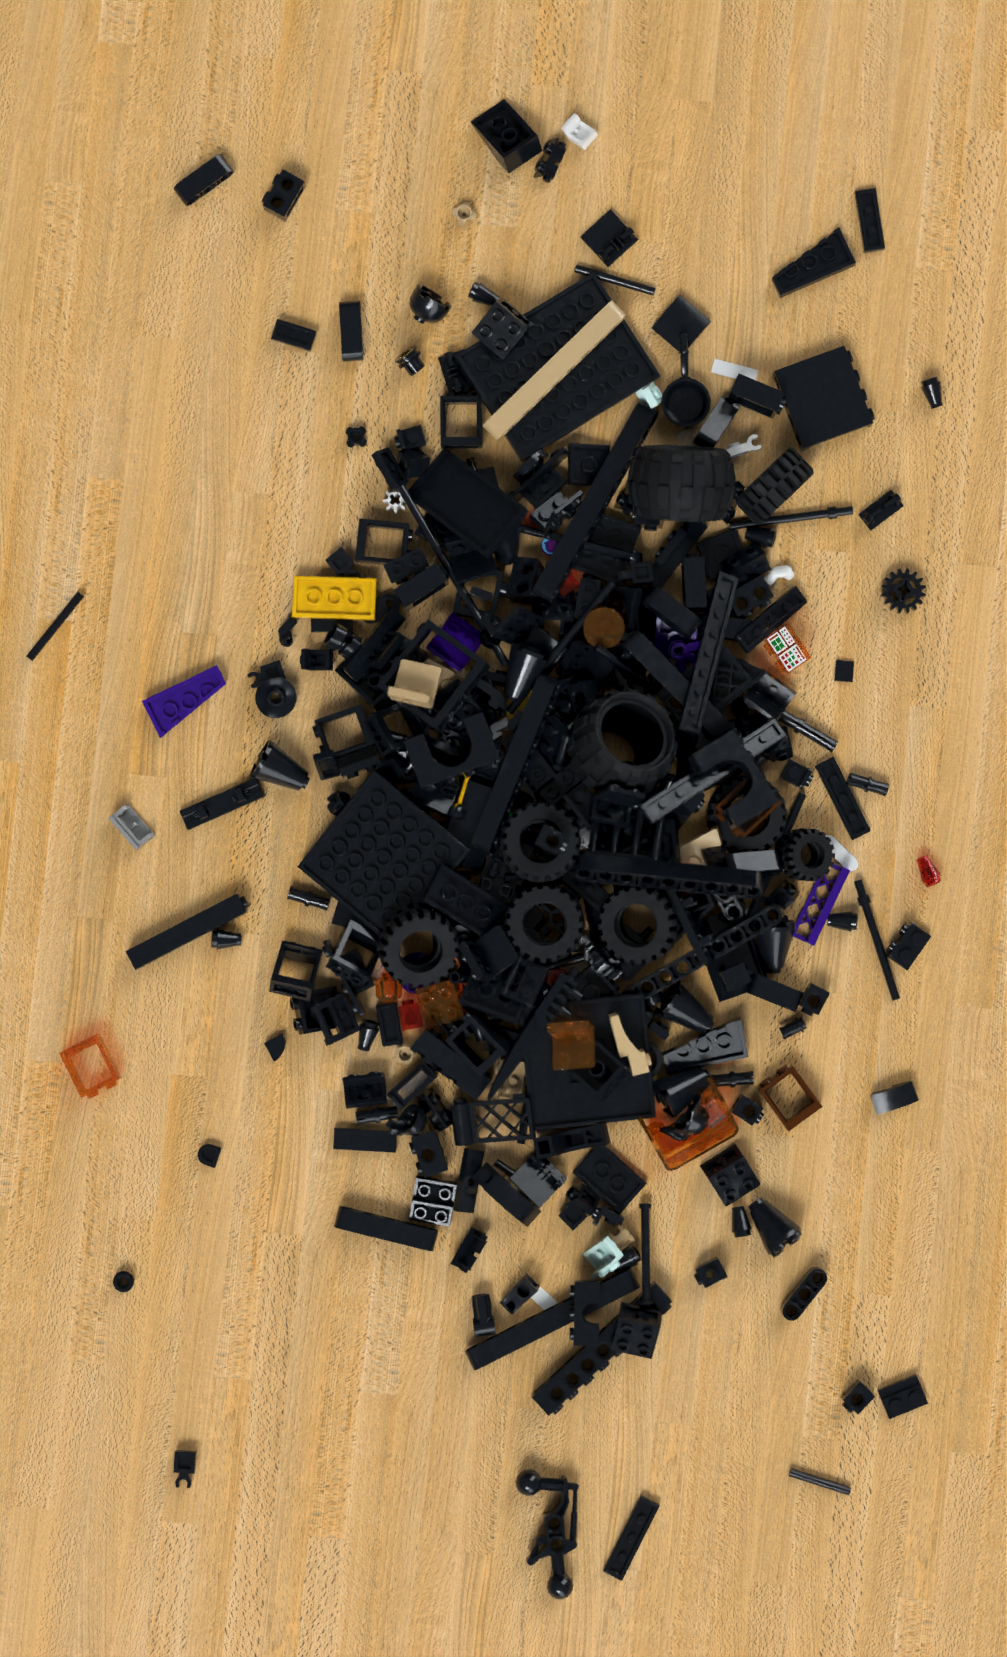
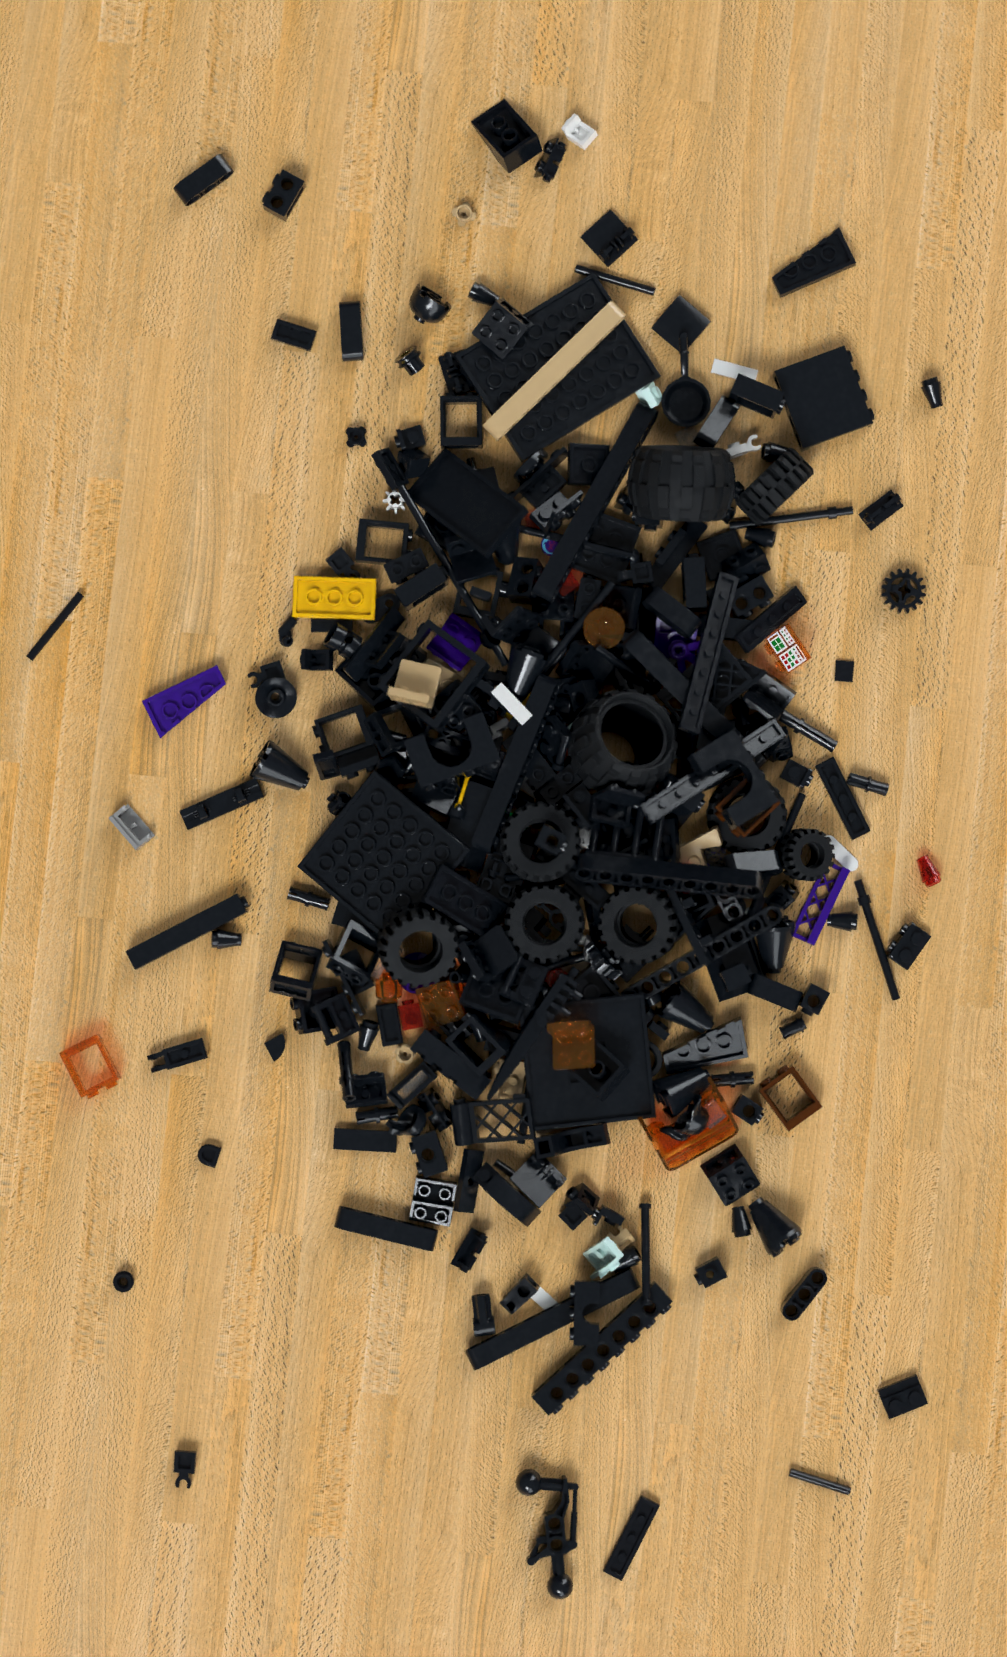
(180, 1055): none -> black hinge
(347, 1078): none -> black pin
(511, 703): none -> white sticker
(609, 1178): black tile -> none
(637, 1059): tan slope -> none
(637, 1330): black bracket -> none
(772, 451): none -> black cone
(779, 572): white arm -> none
(857, 1387): black brick -> none
(869, 220): black tile -> none
(894, 1097): black slope -> none

